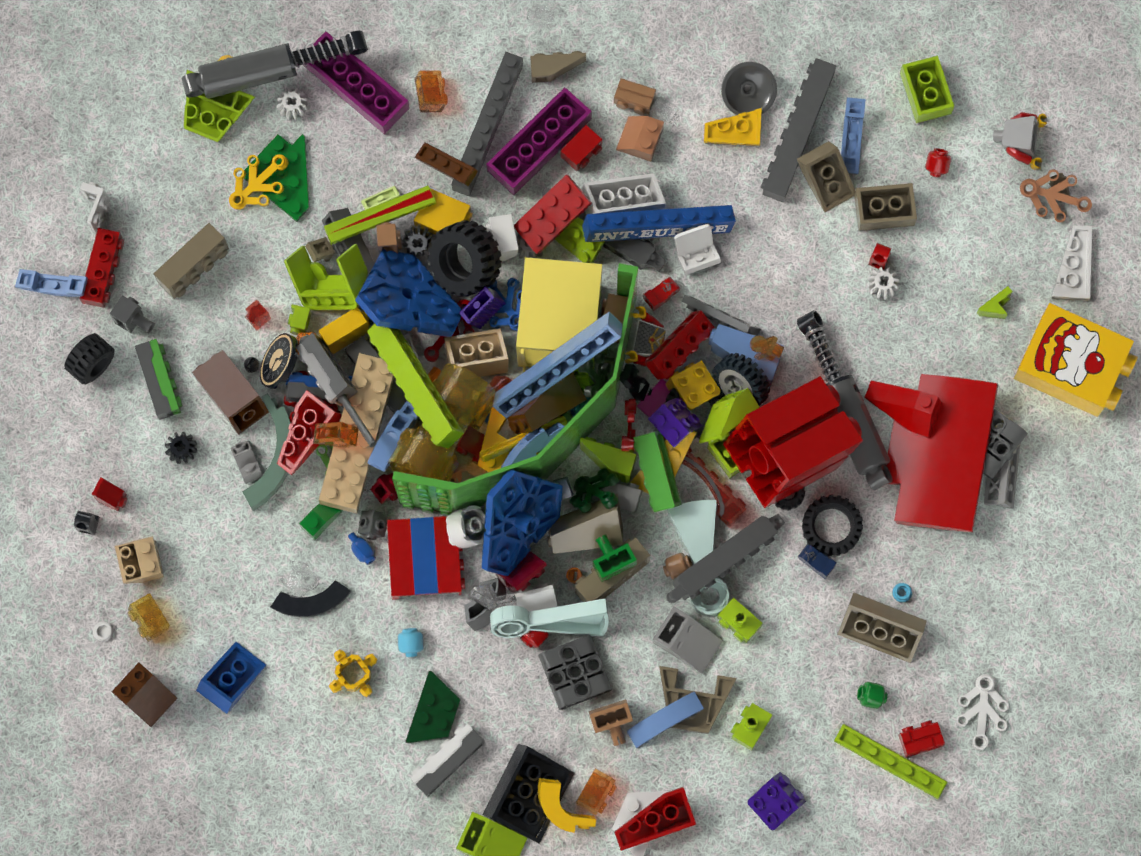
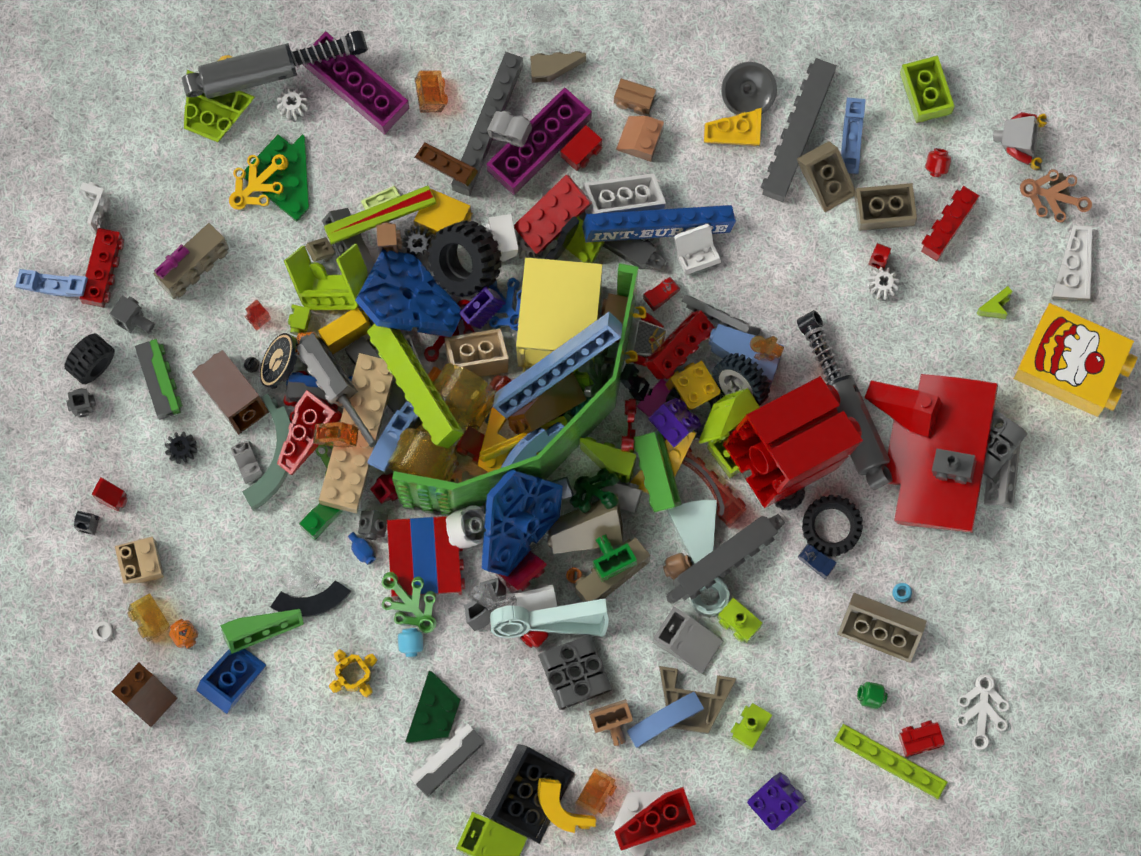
(78, 396): none -> dark grey brick
(171, 261): none -> magenta pin
(183, 633): none -> orange head
(255, 629): none -> bright green slope
(410, 604): none -> bright green plant
(509, 128): none -> light grey brick
(564, 239): none -> black tile
(952, 219): none -> red brick
(954, 466): none -> dark grey brick

